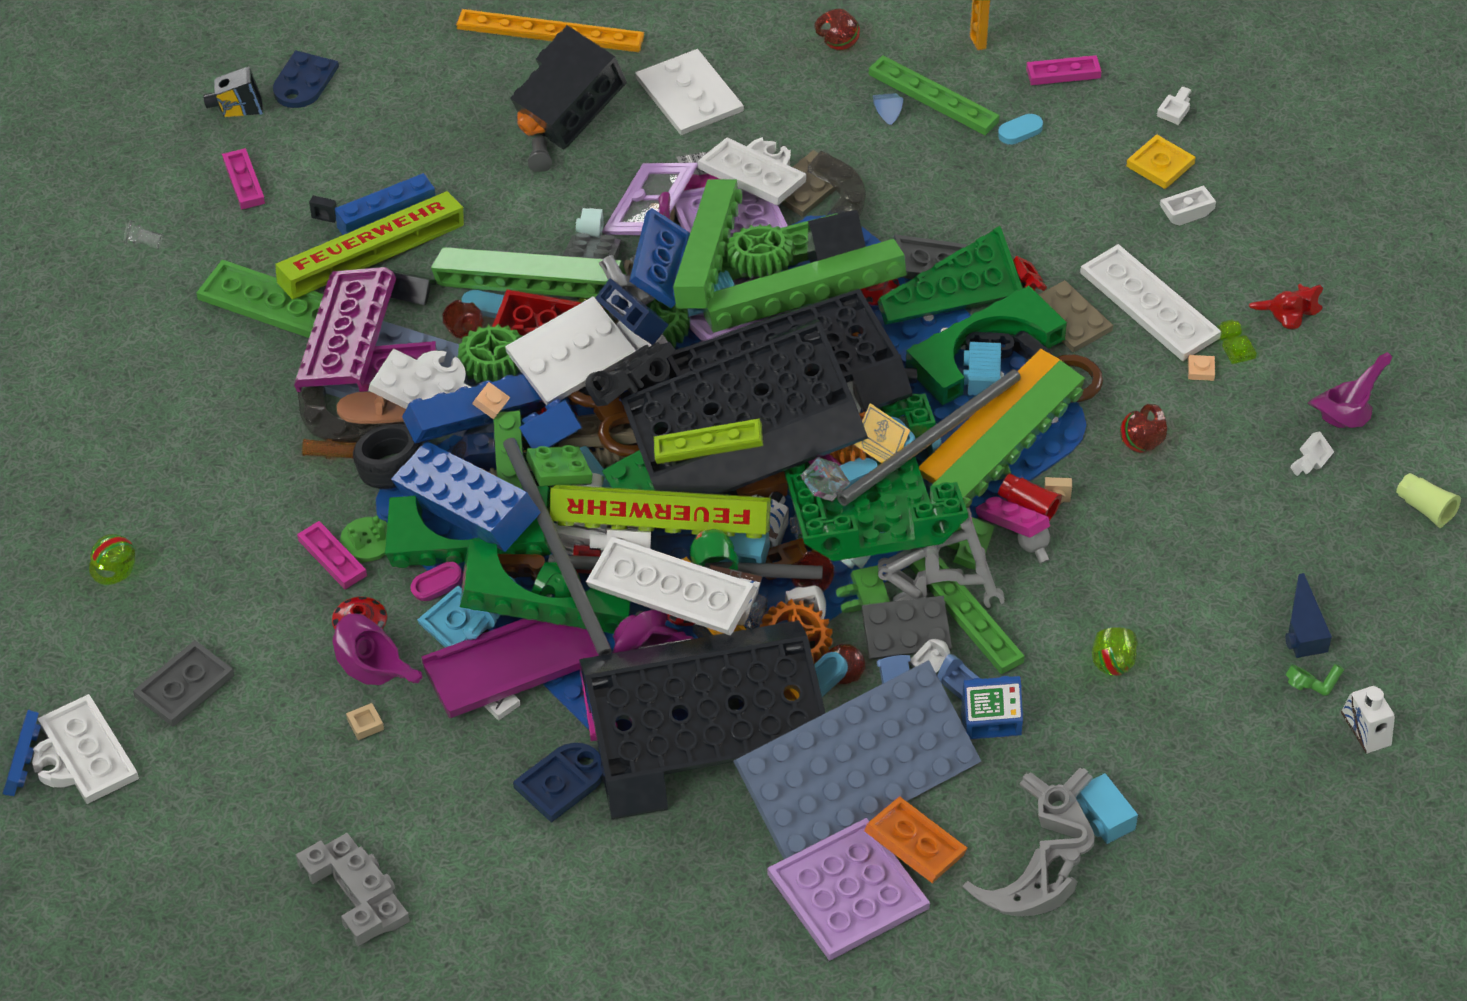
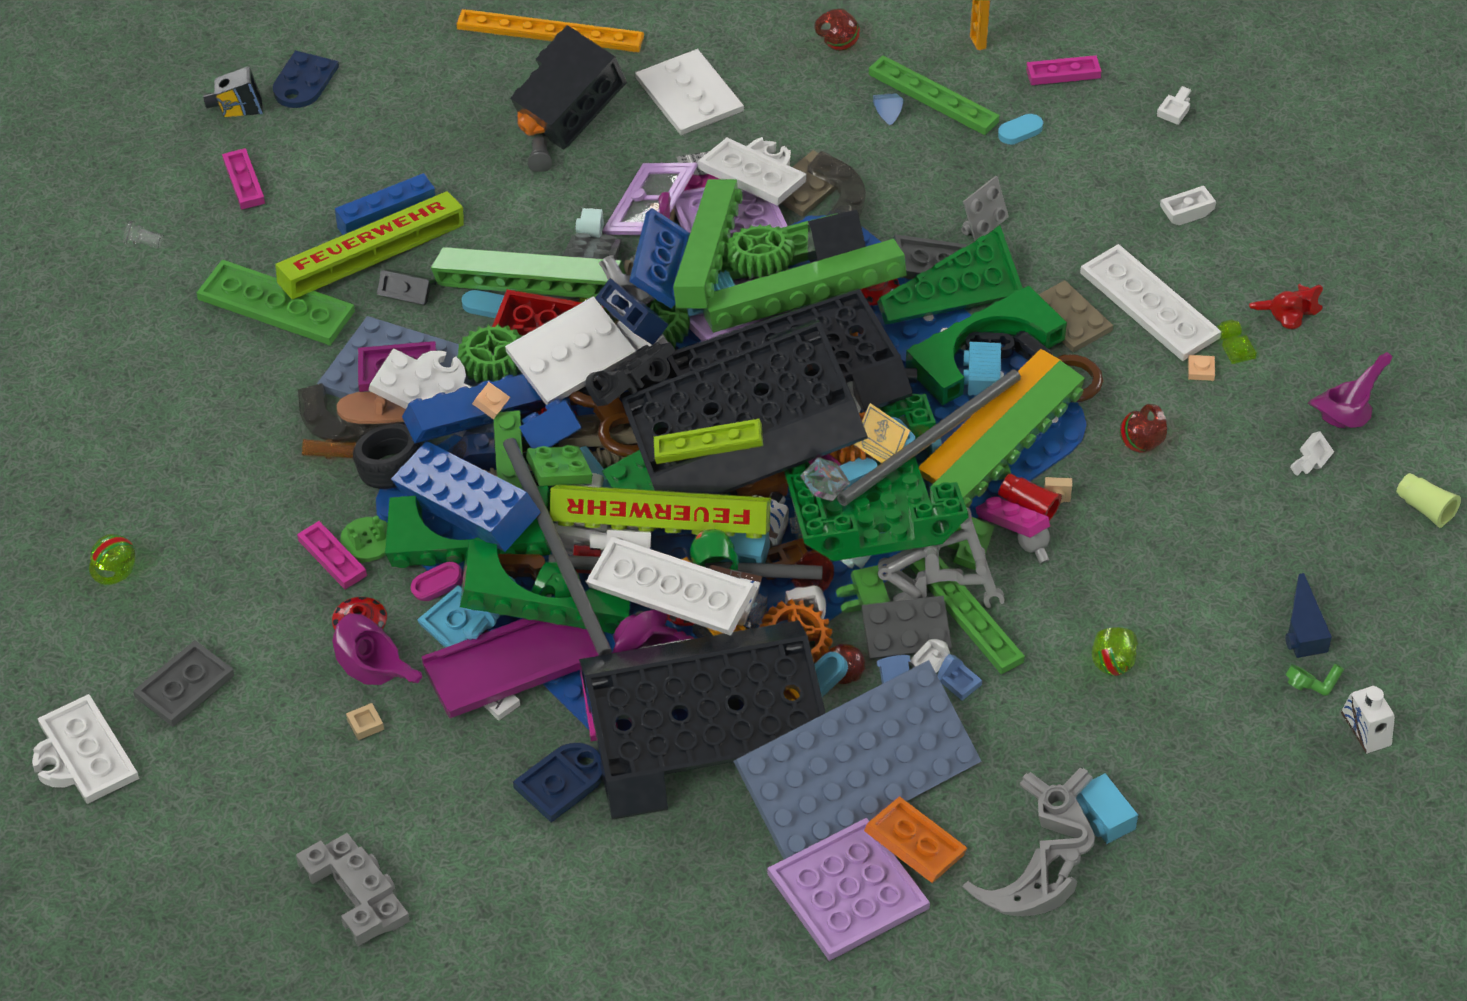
(22, 754): blue plate -> none
(323, 208): black plate -> none
(346, 328): magenta ladder -> none
(462, 315): clear red hair -> none
(984, 209): none -> light grey hinge
(992, 707): slope -> none
(1028, 274): red plate -> none
(1160, 161): yellow plate -> none

